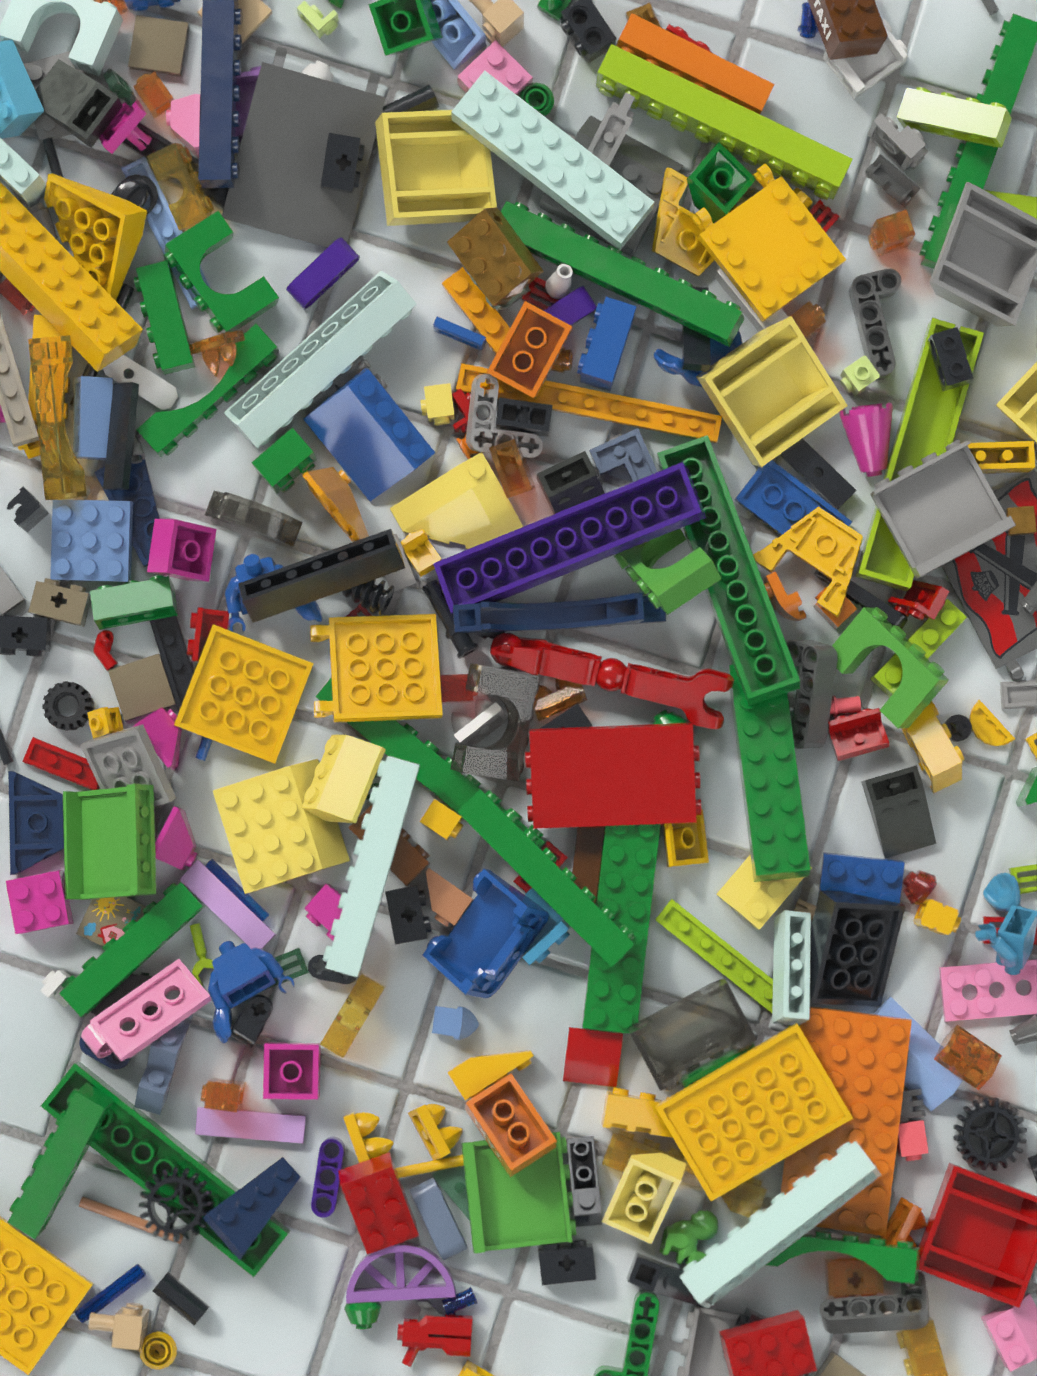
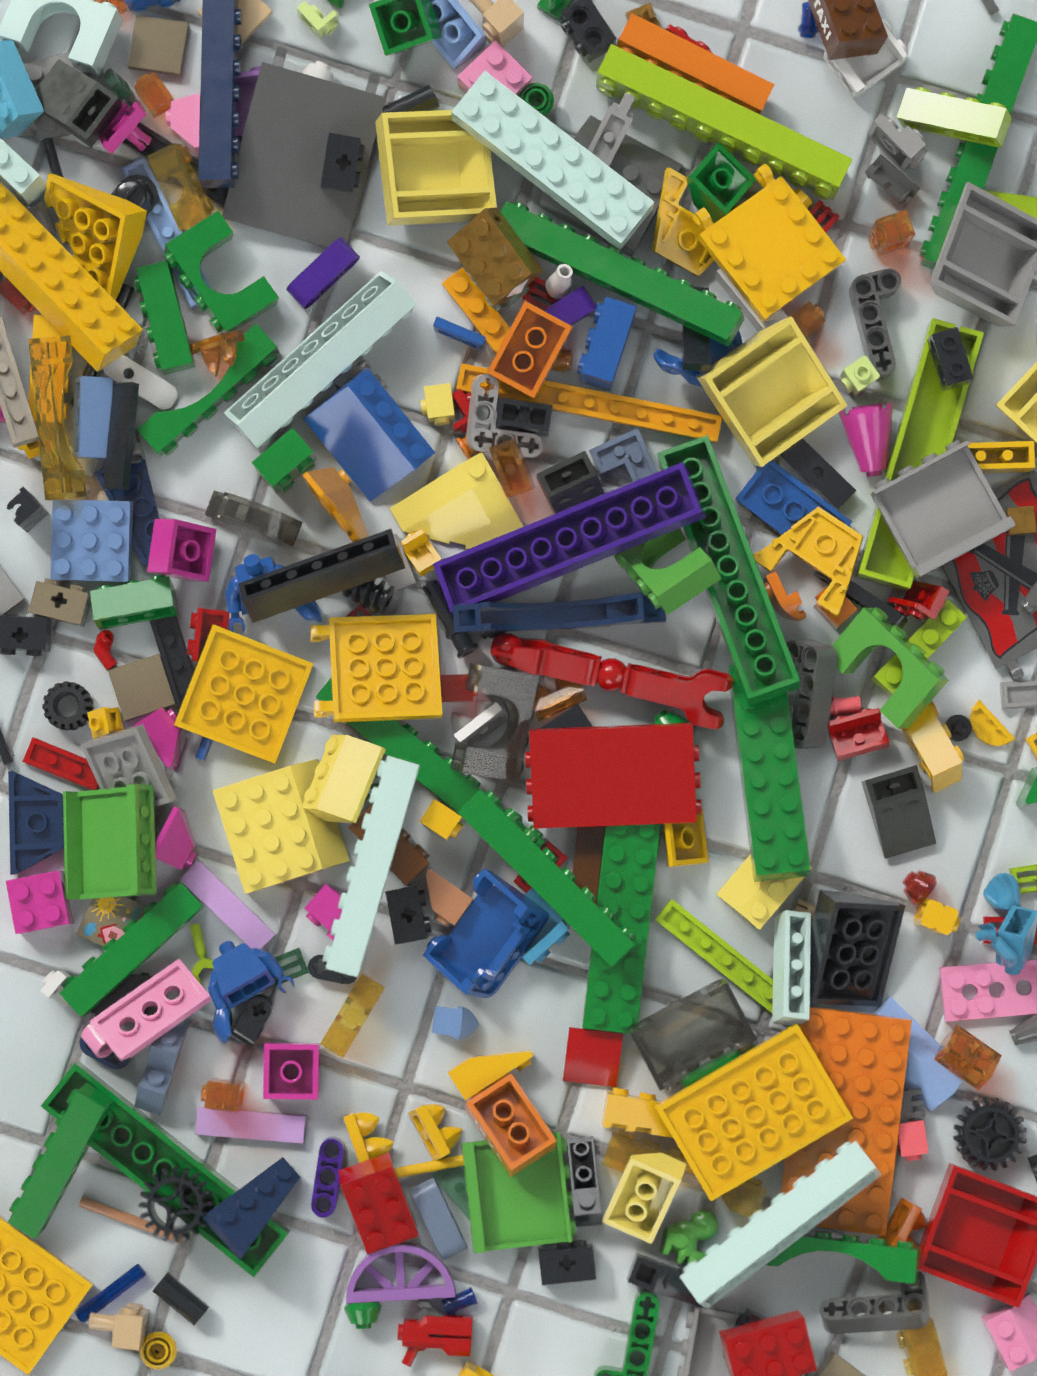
(236, 889): clear blue bar -> none
(840, 1269): clear orange brick -> none
(862, 876): blue plate -> none

